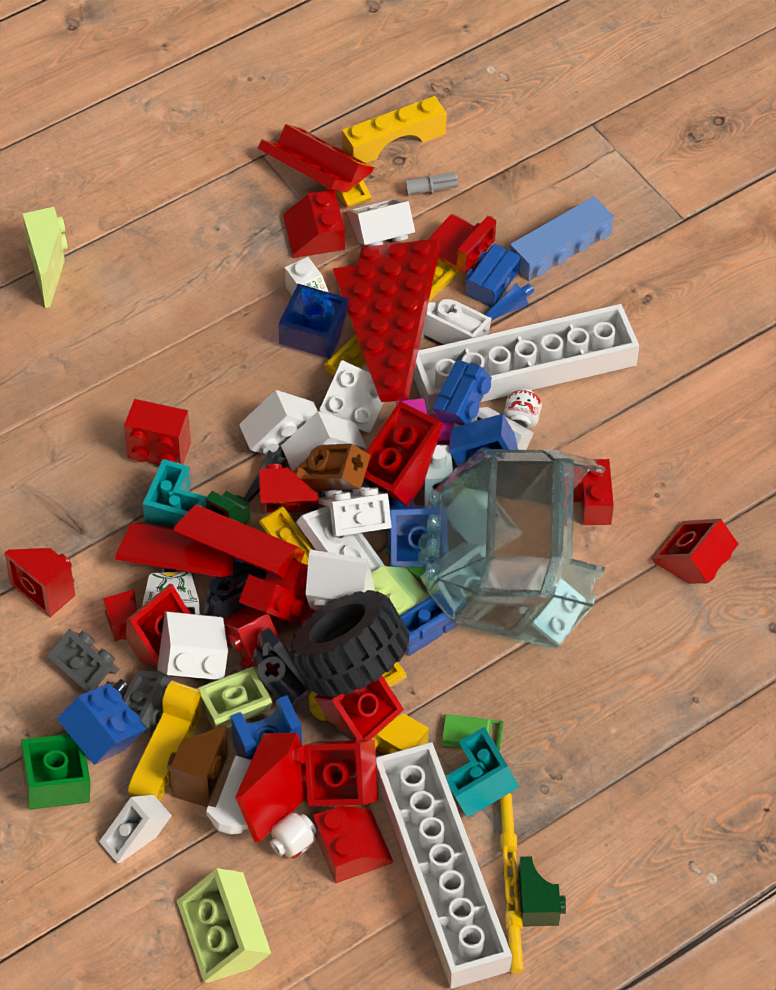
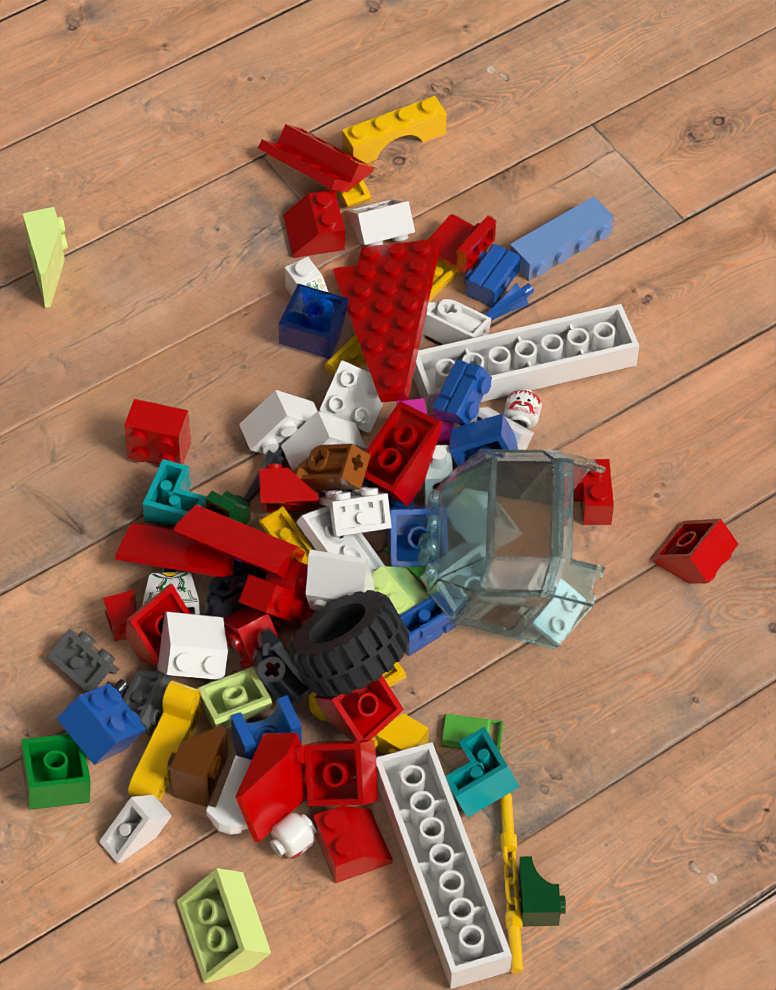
(41, 577): red slope -> none
(431, 183): light grey axle -> none

